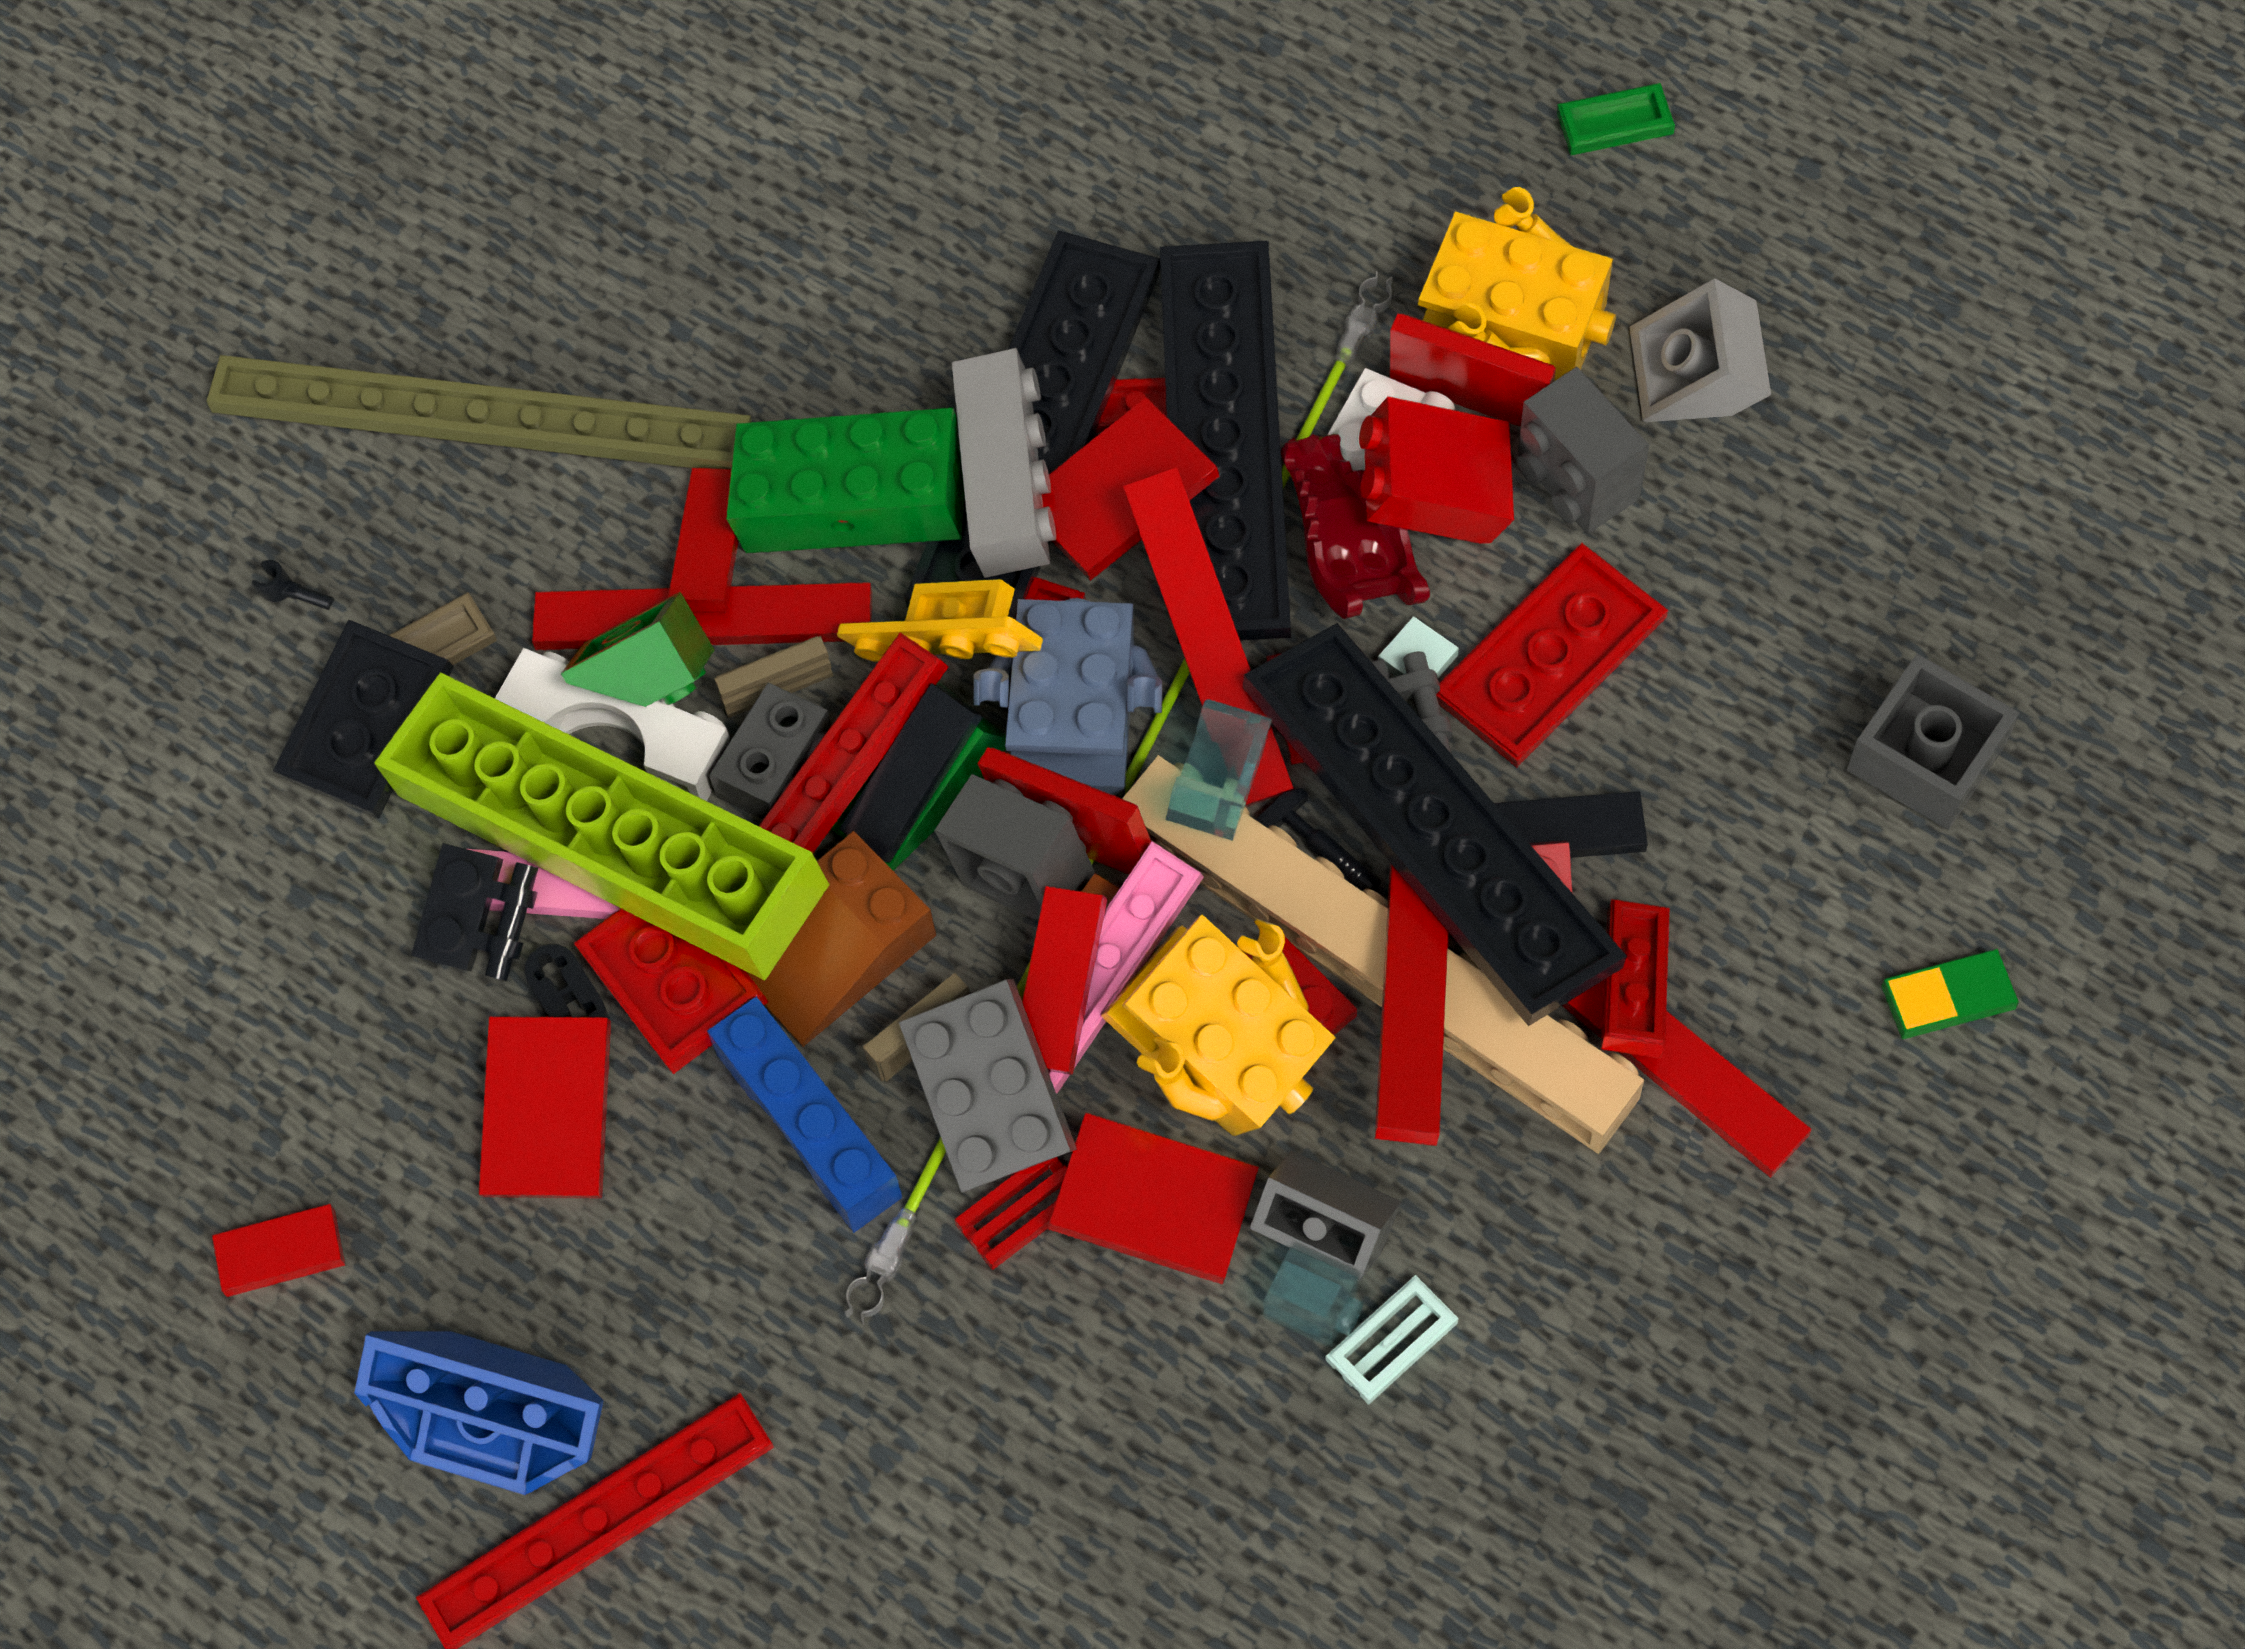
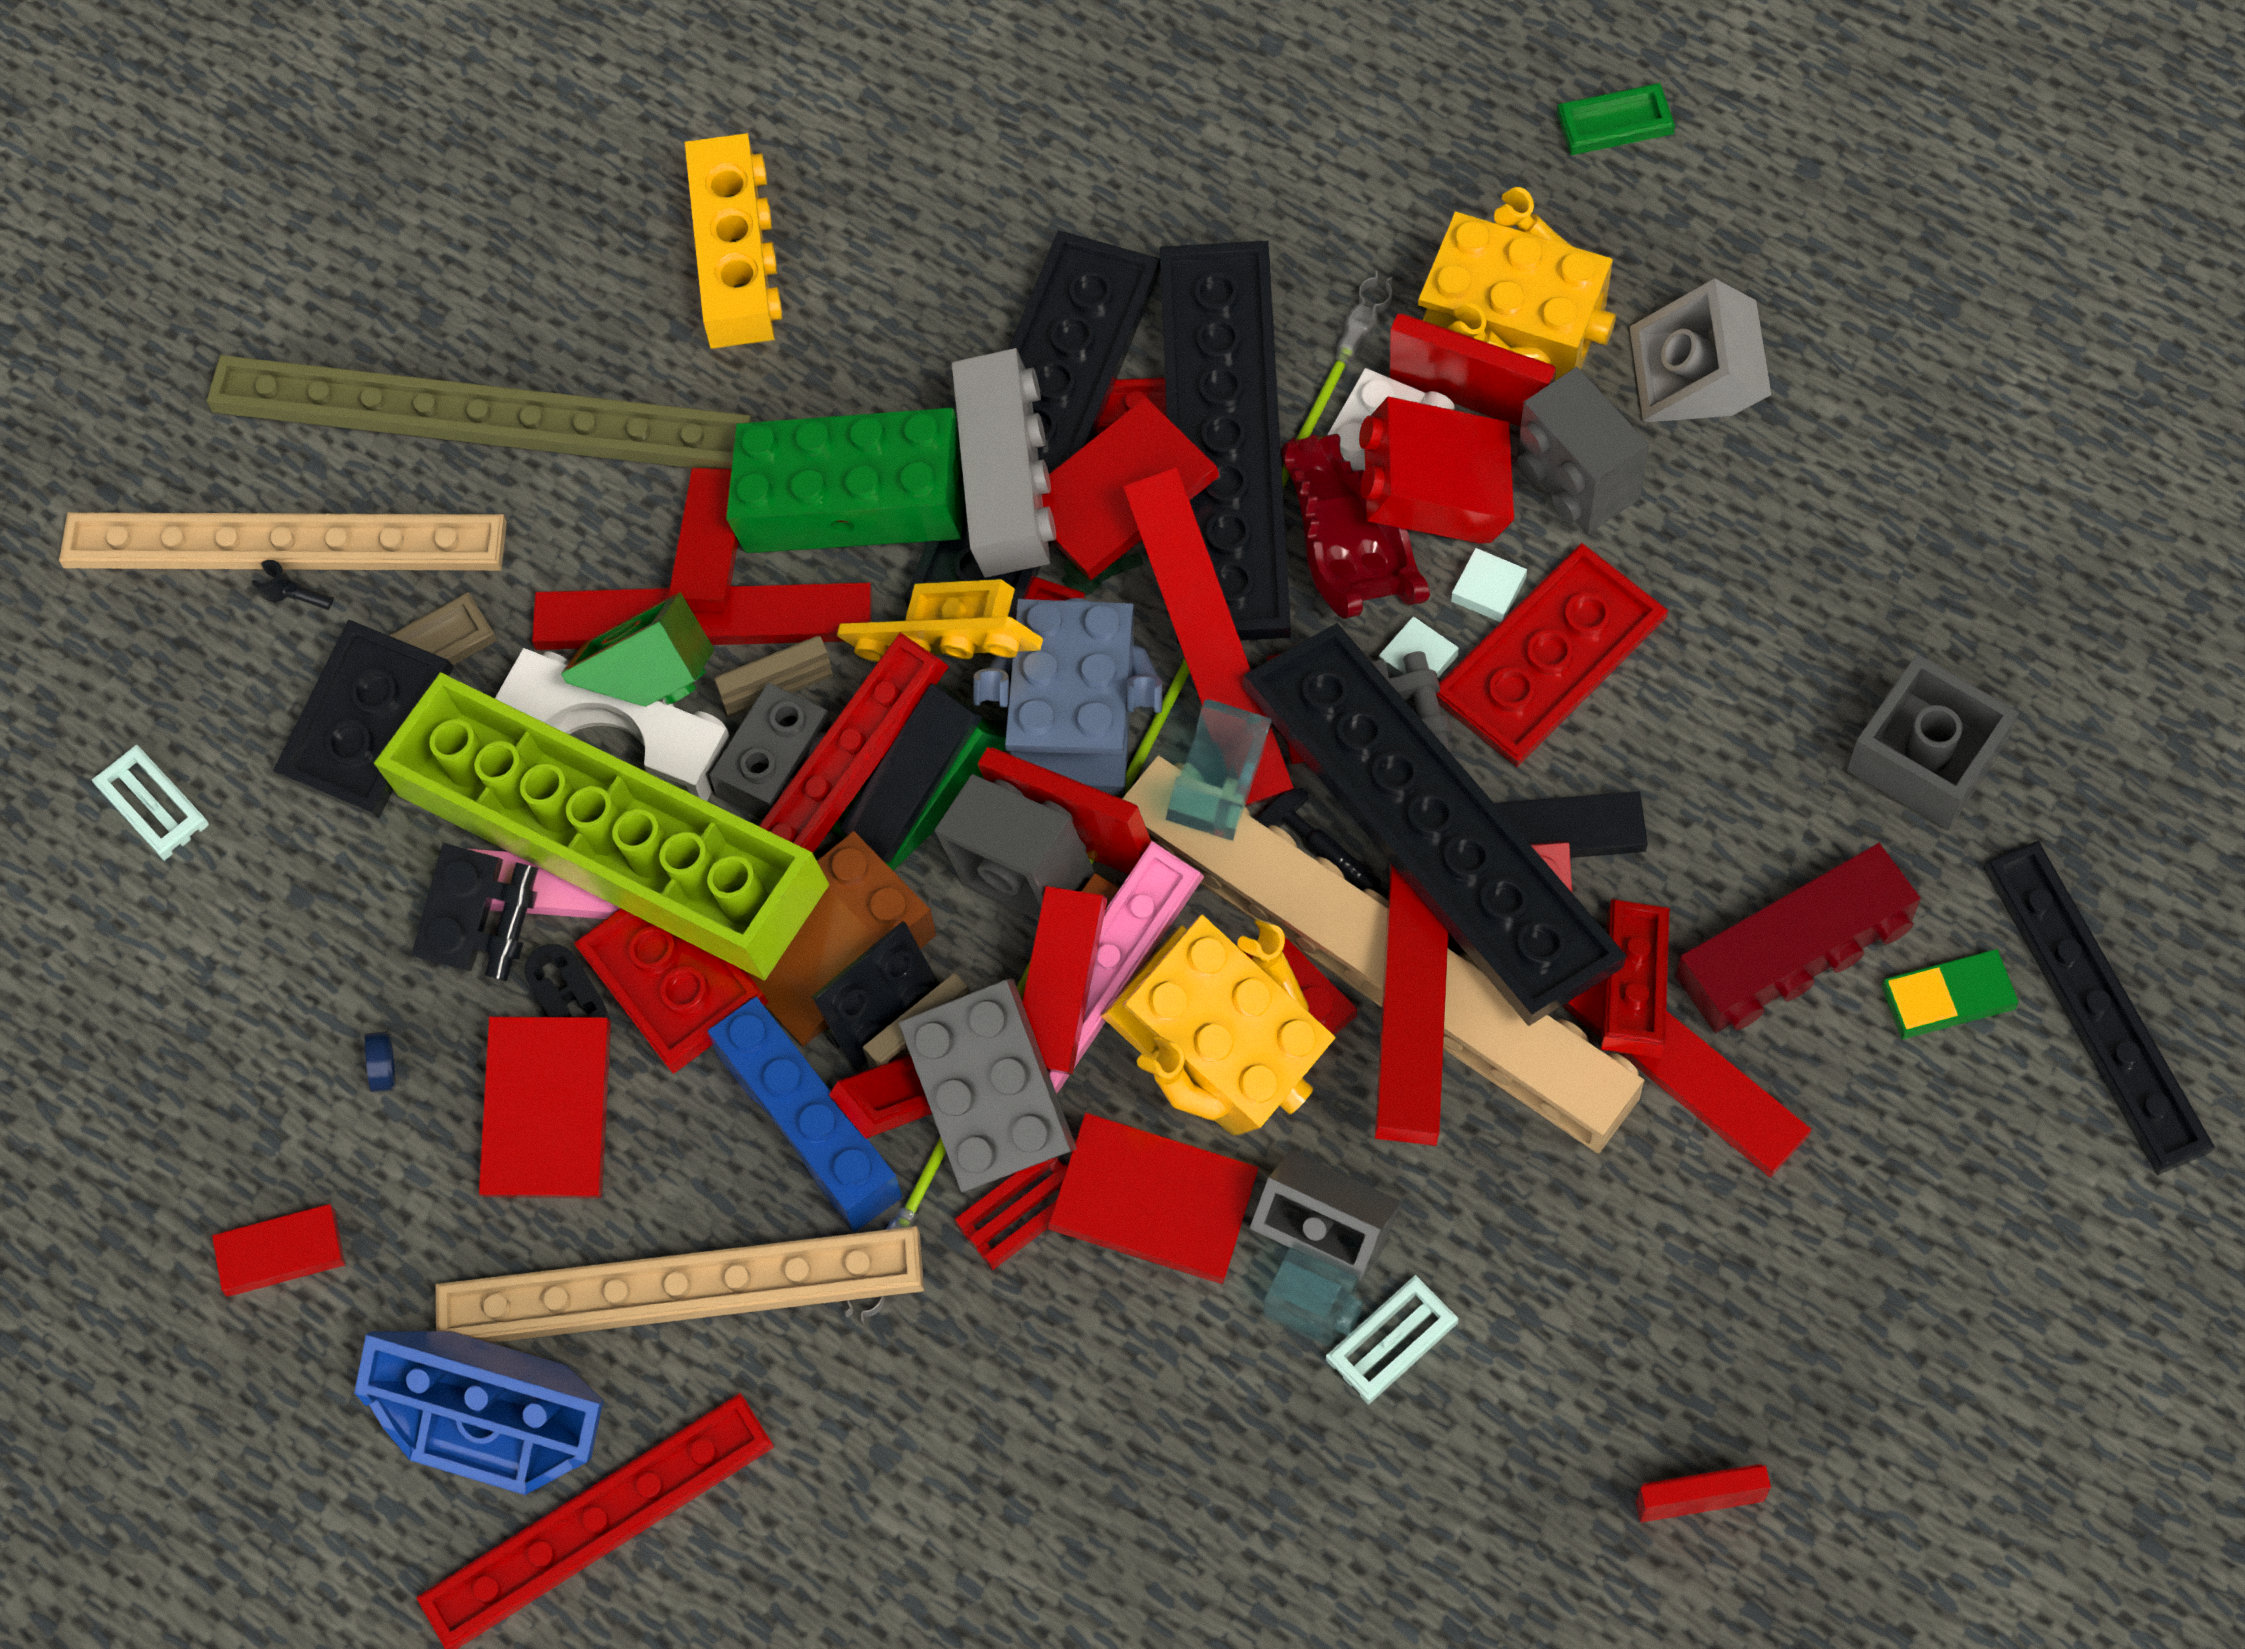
(177, 833): none -> light aqua tile
(288, 538): none -> tan tile
(380, 1061): none -> dark blue tile
(683, 1286): none -> tan tile
(715, 171): none -> yellow brick
(874, 992): none -> black hinge
(882, 1097): none -> red tile
(1078, 581): none -> clear green hand
(1489, 585): none -> light aqua tile
(1702, 1492): none -> red tile
(1797, 939): none -> dark red brick
(2098, 1008): none -> black tile

